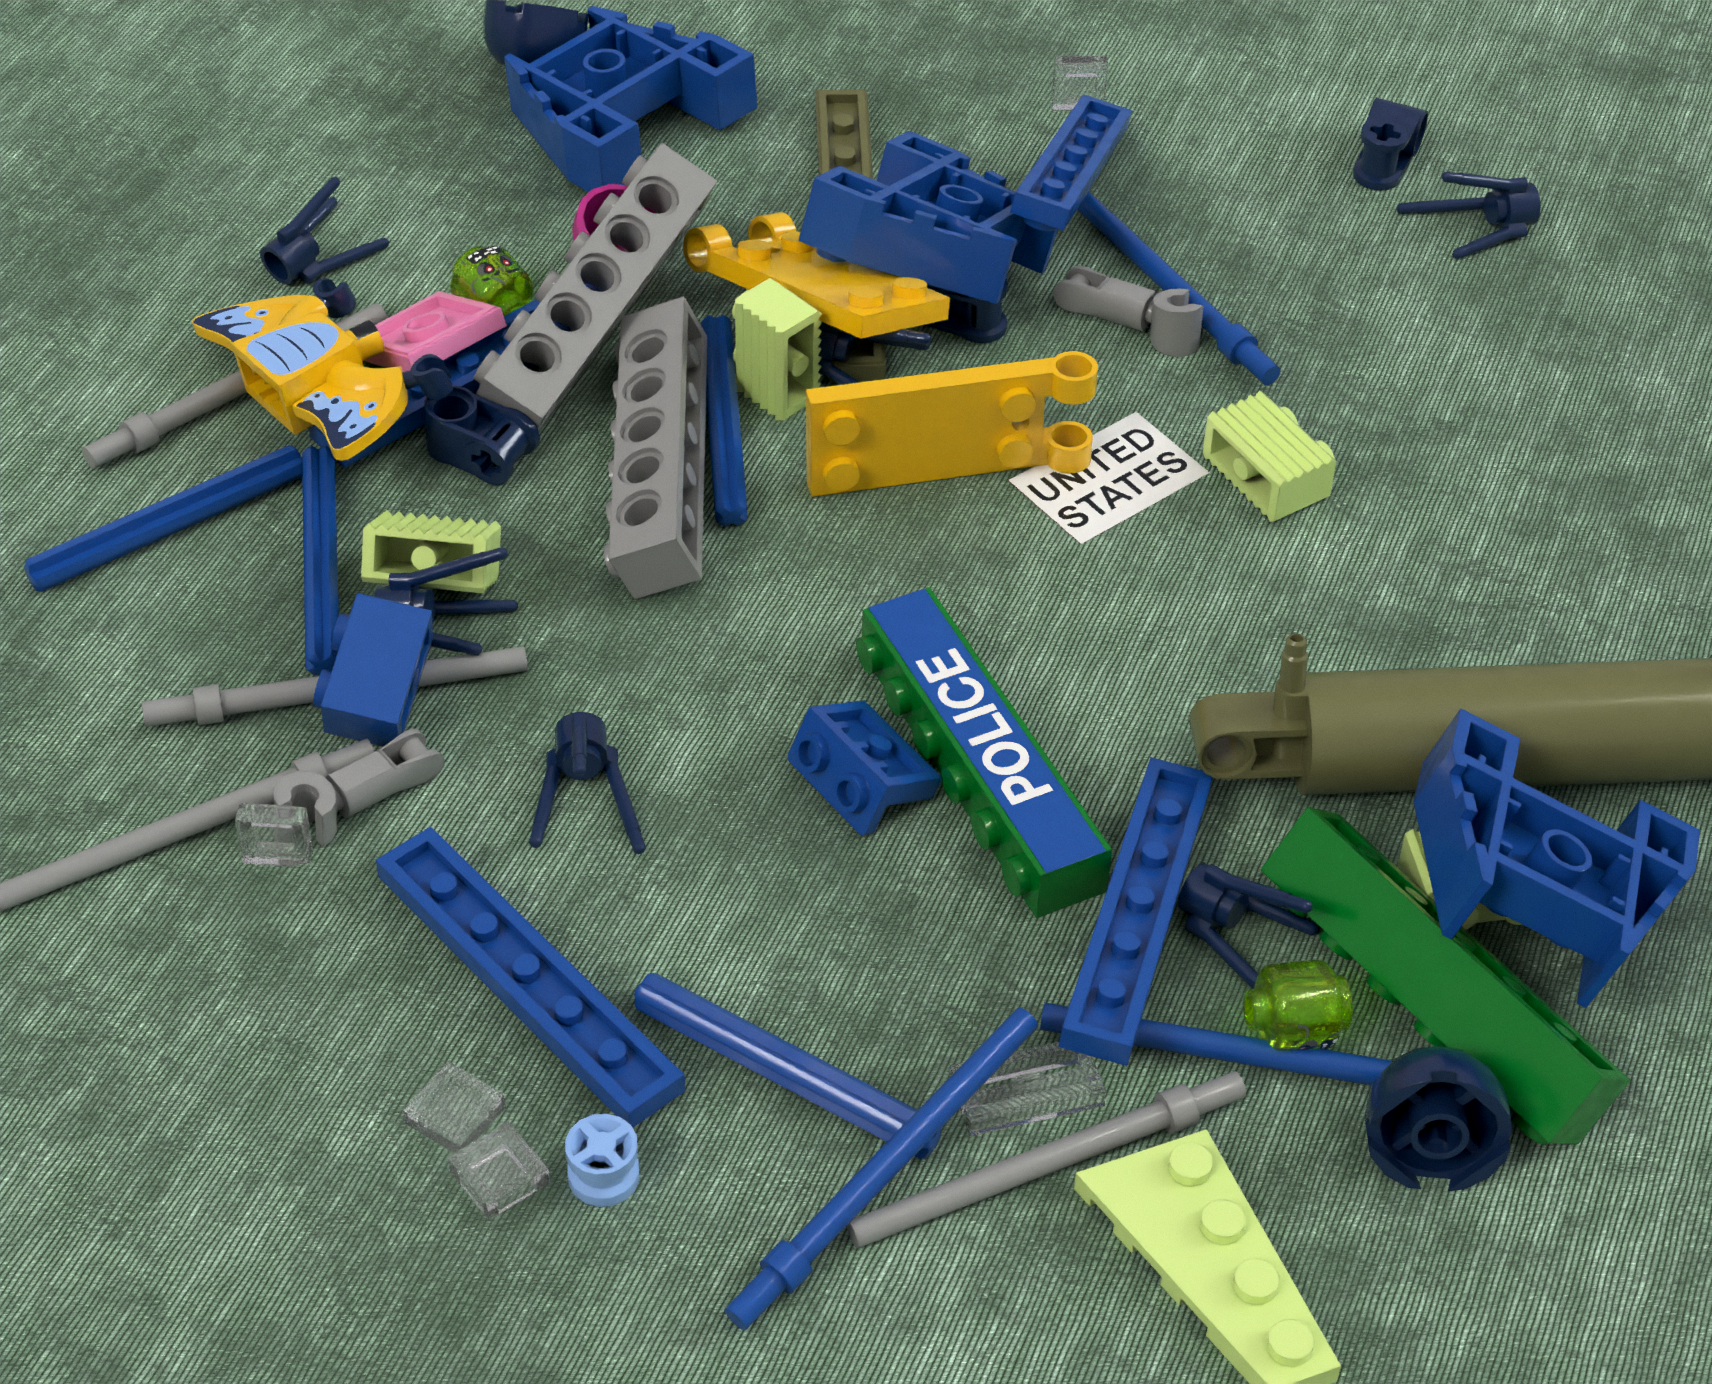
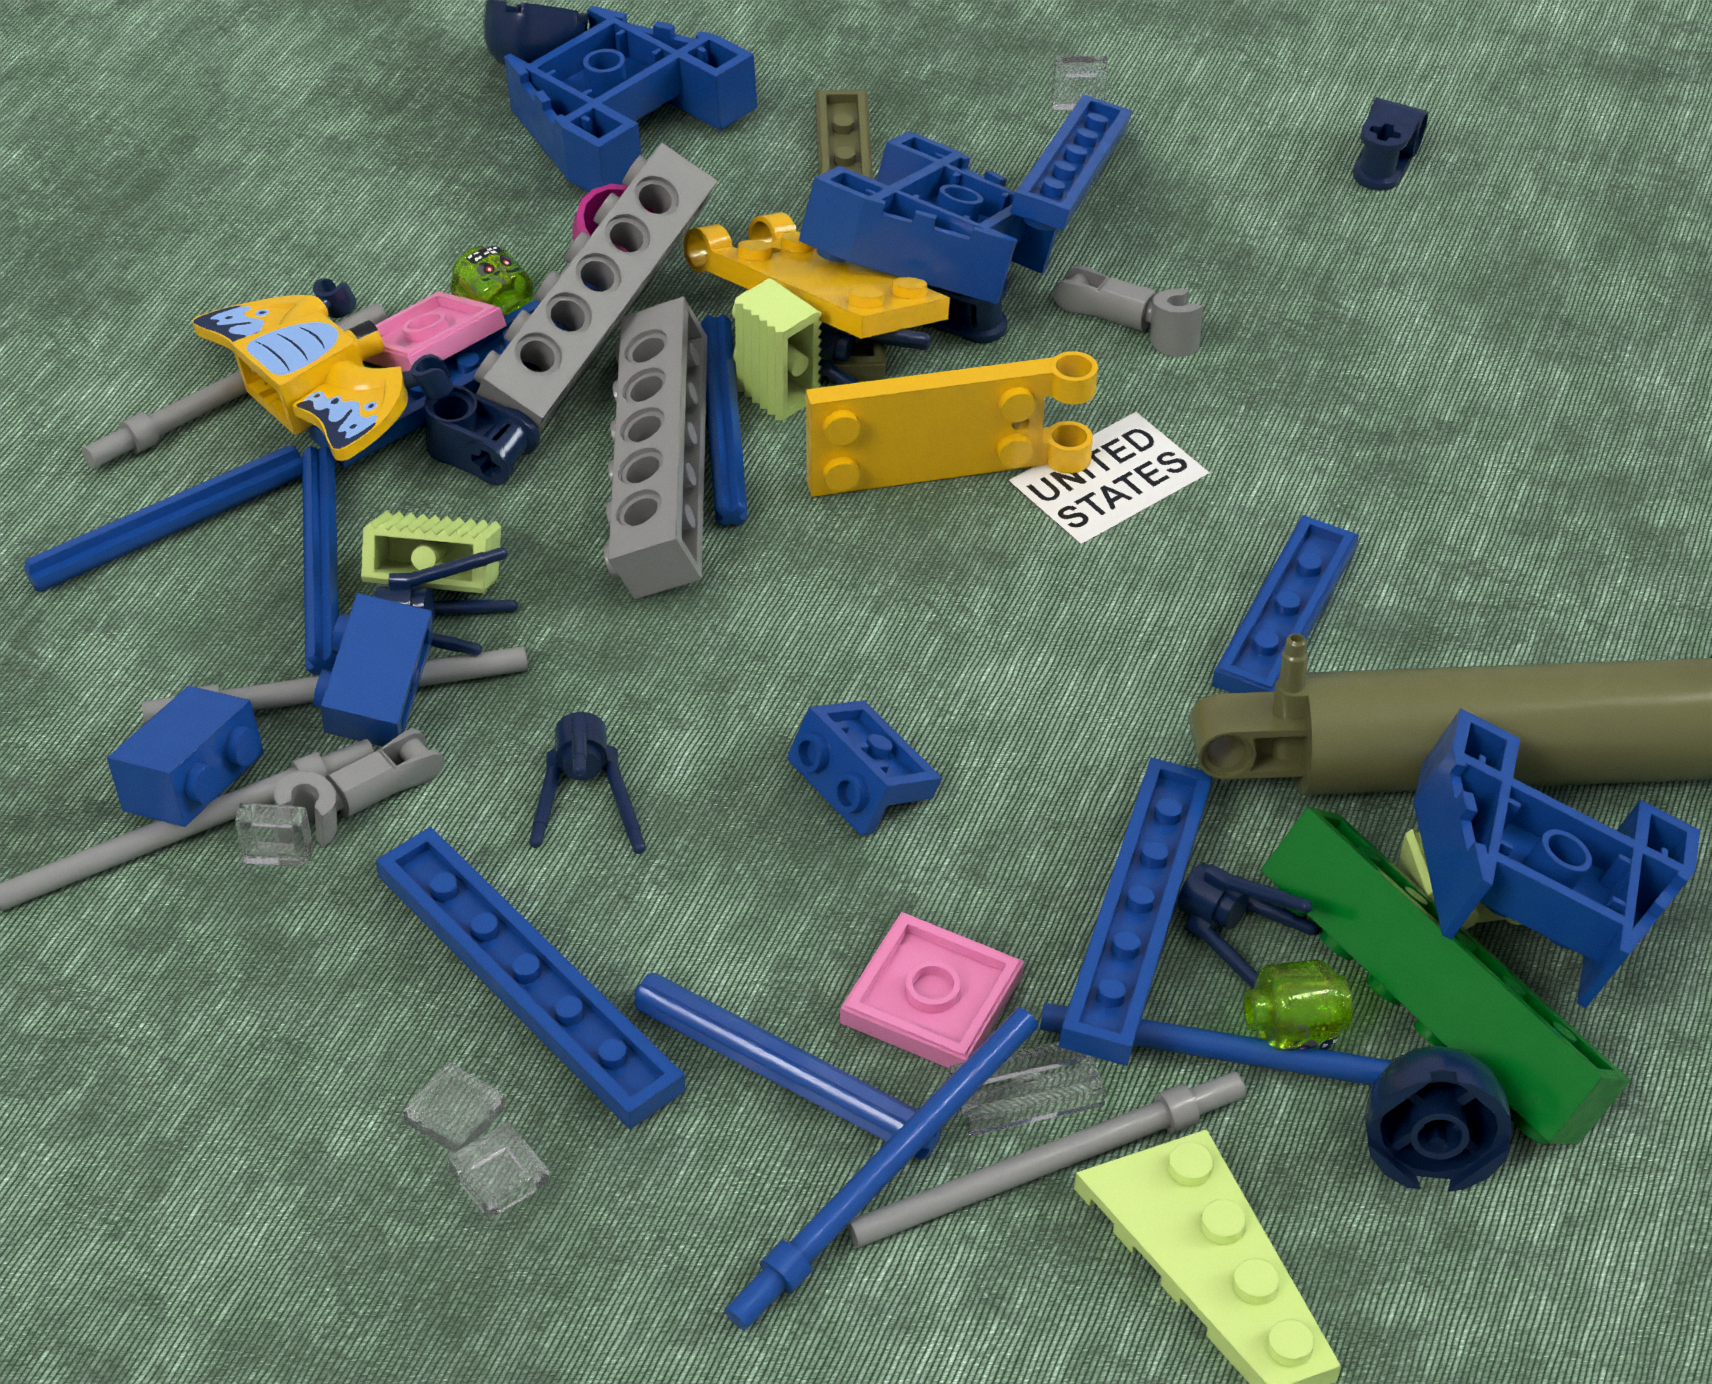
(185, 755): none -> blue brick
(295, 249): dark blue plant -> none
(610, 1143): light blue wheel -> none
(931, 991): none -> bright pink tile
(984, 753): brick -> none
(1232, 339): blue bar -> none
(1269, 456): yellowish green brick -> none
(1285, 605): none -> blue tile
(1510, 207): dark blue plant -> none

